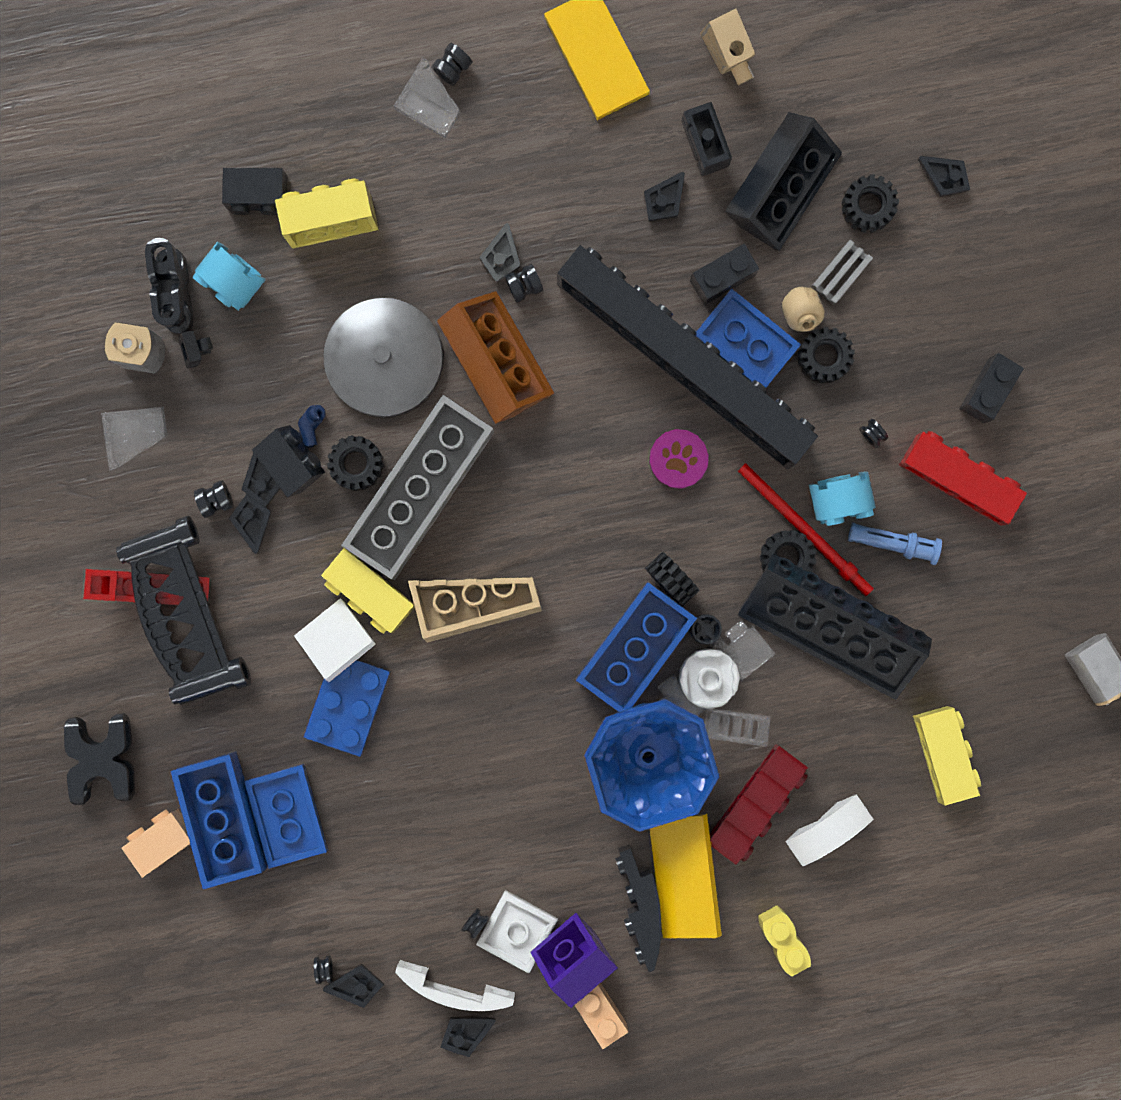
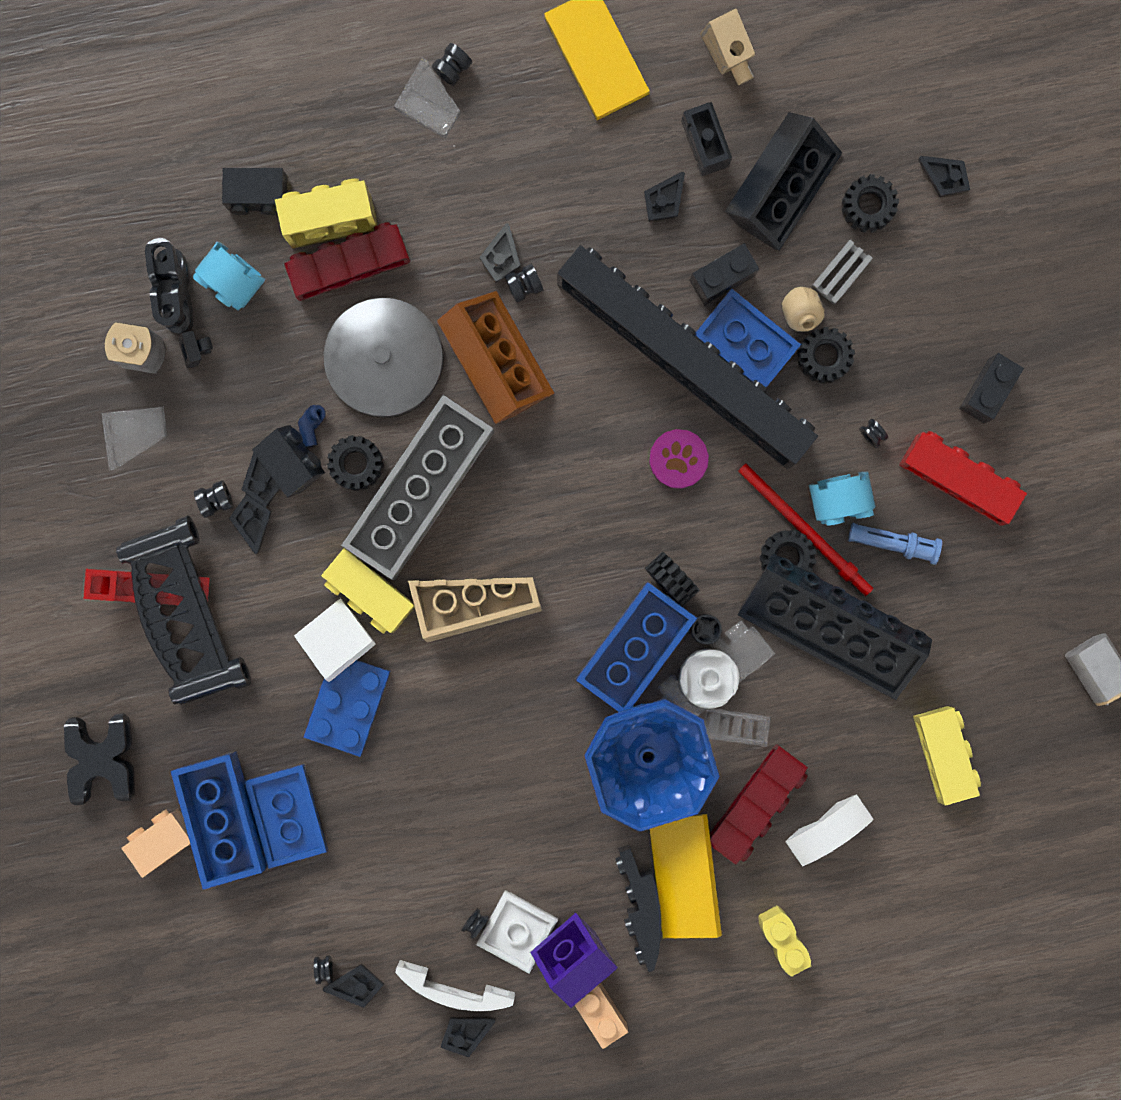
(346, 262): none -> dark red brick

